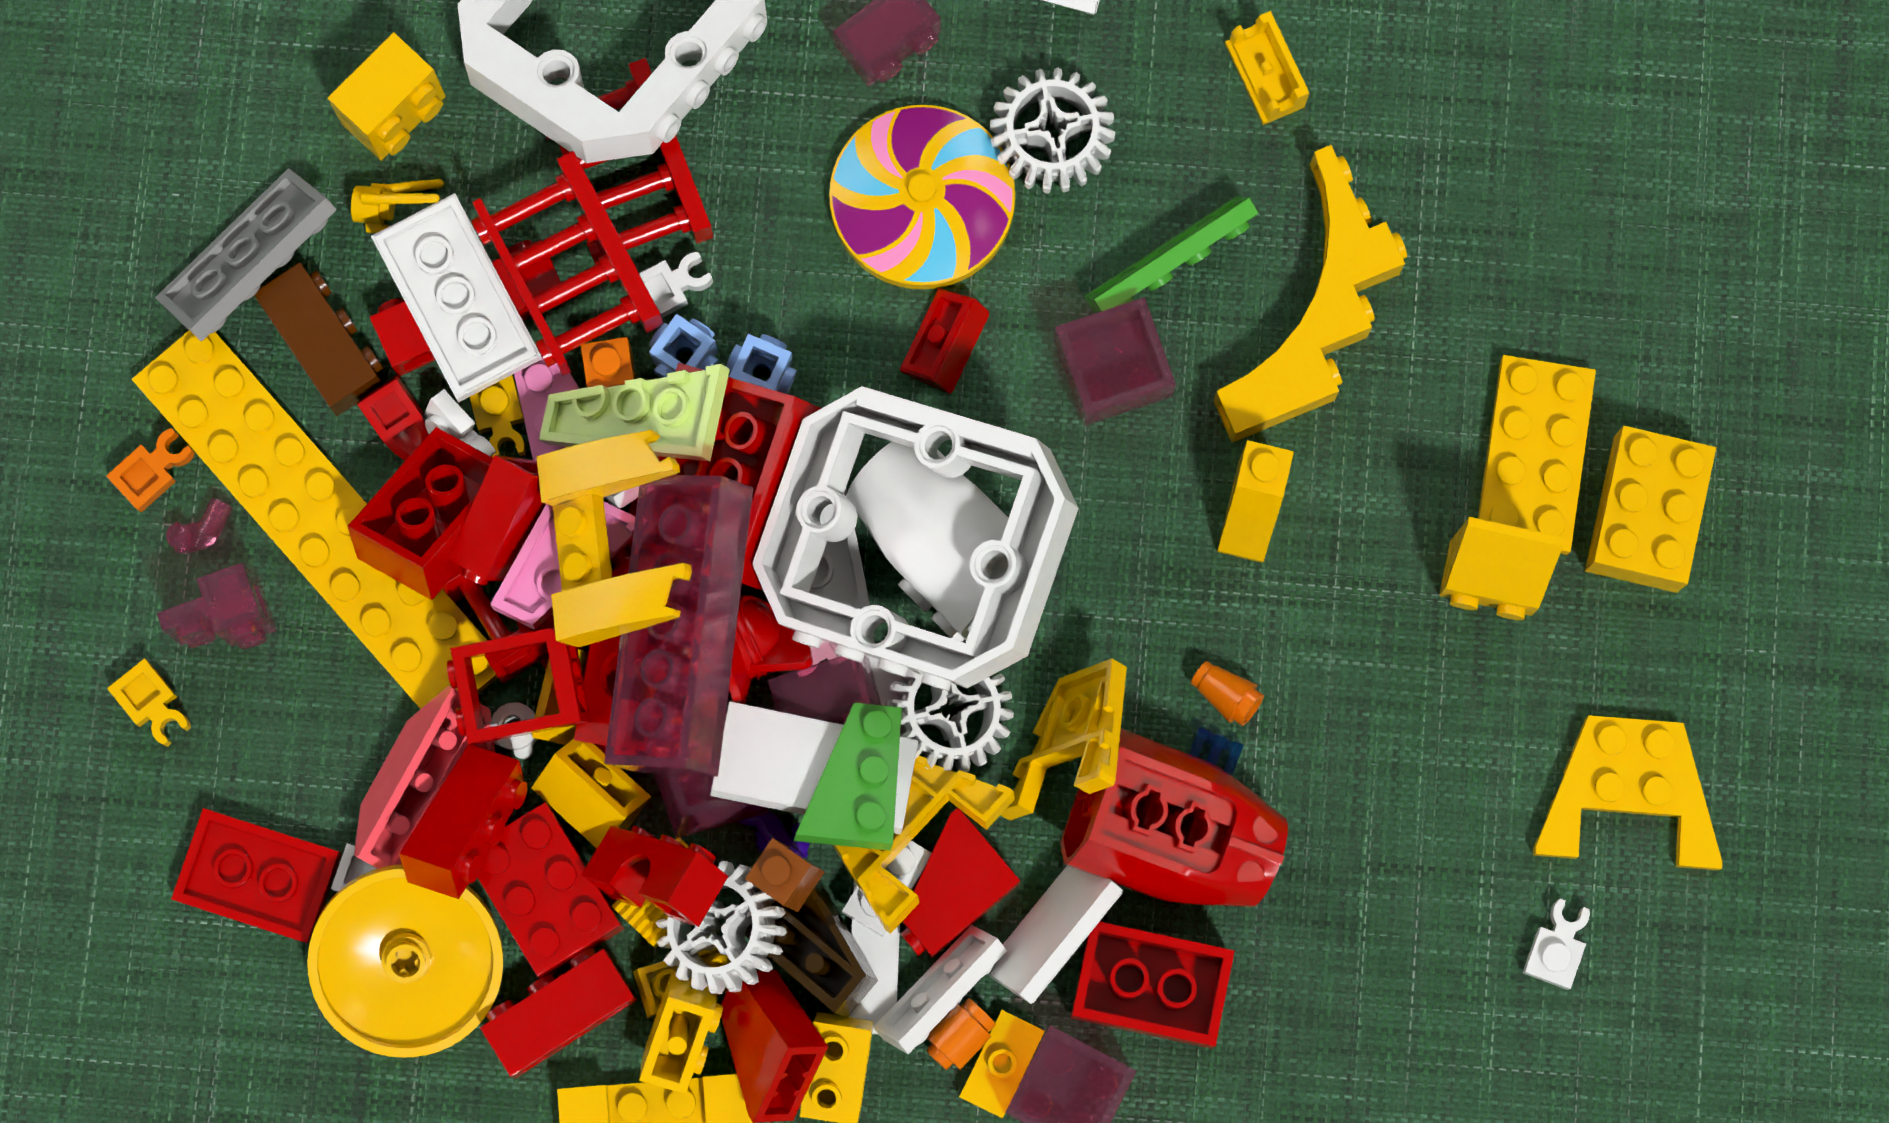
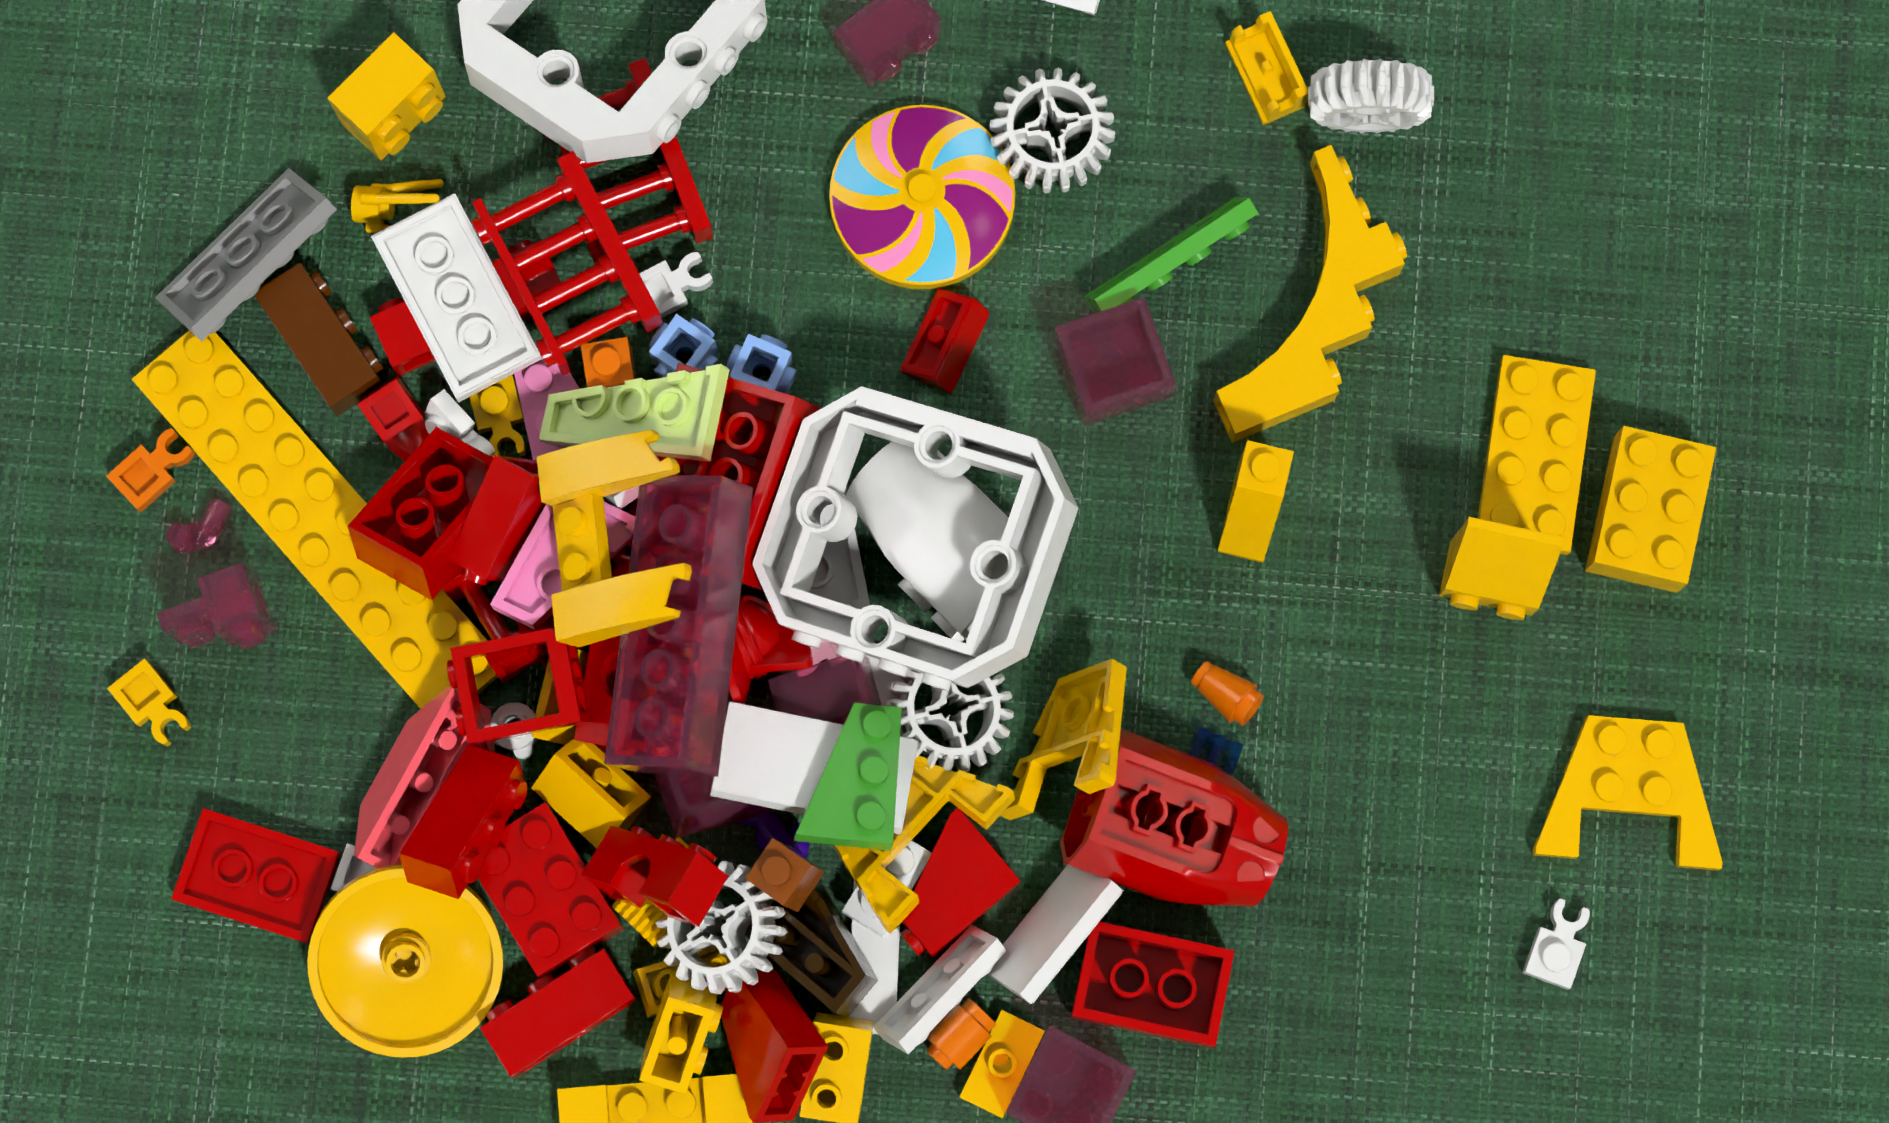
(1371, 96): none -> white gear

